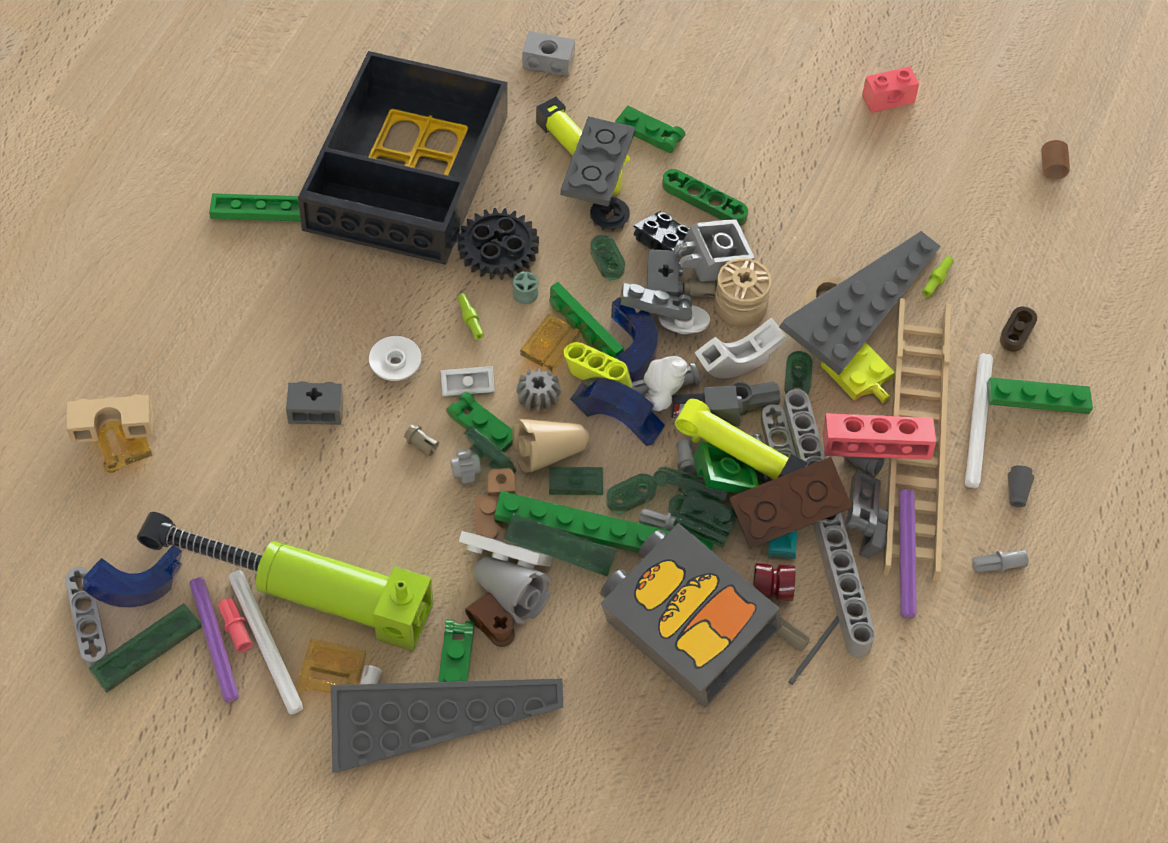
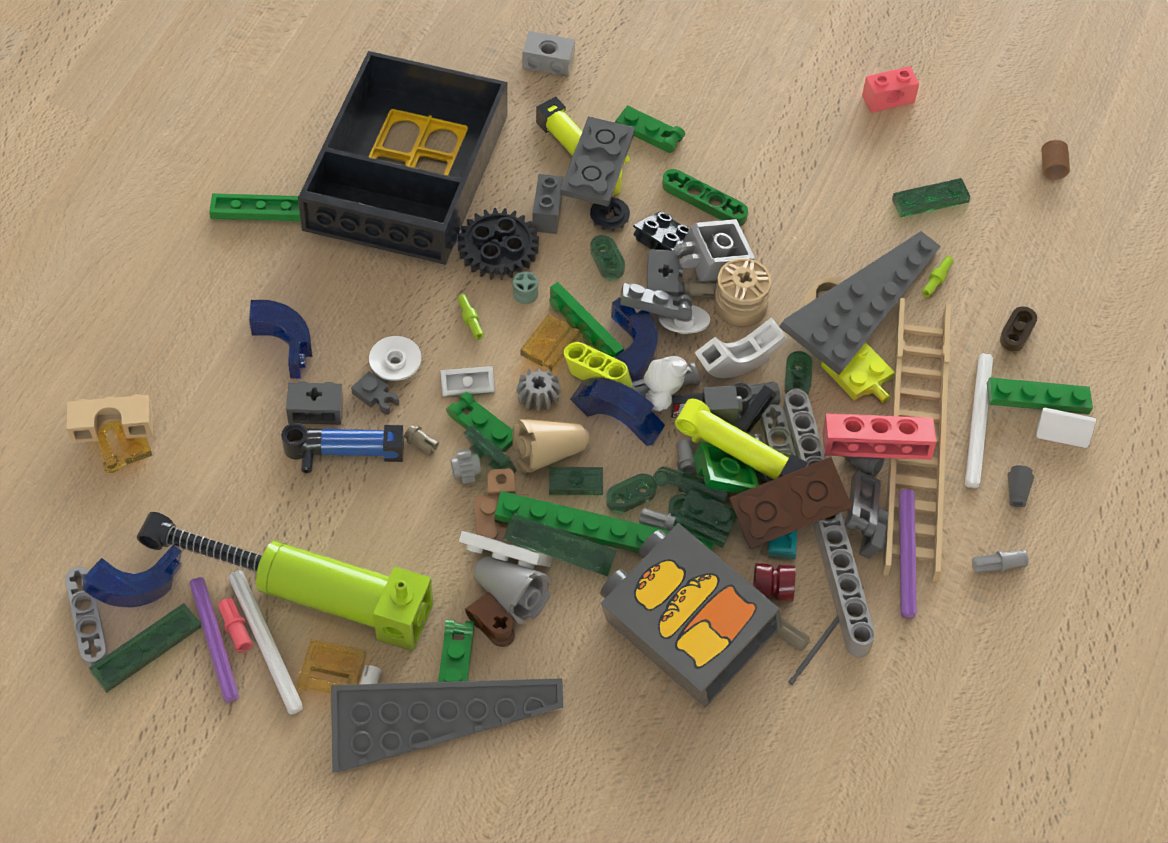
(282, 321): none -> clear blue arch
(342, 443): none -> piece
(373, 390): none -> dark grey plate
(547, 203): none -> dark grey brick
(756, 409): none -> black tile
(931, 197): none -> clear green plate
(1065, 427): none -> white slope

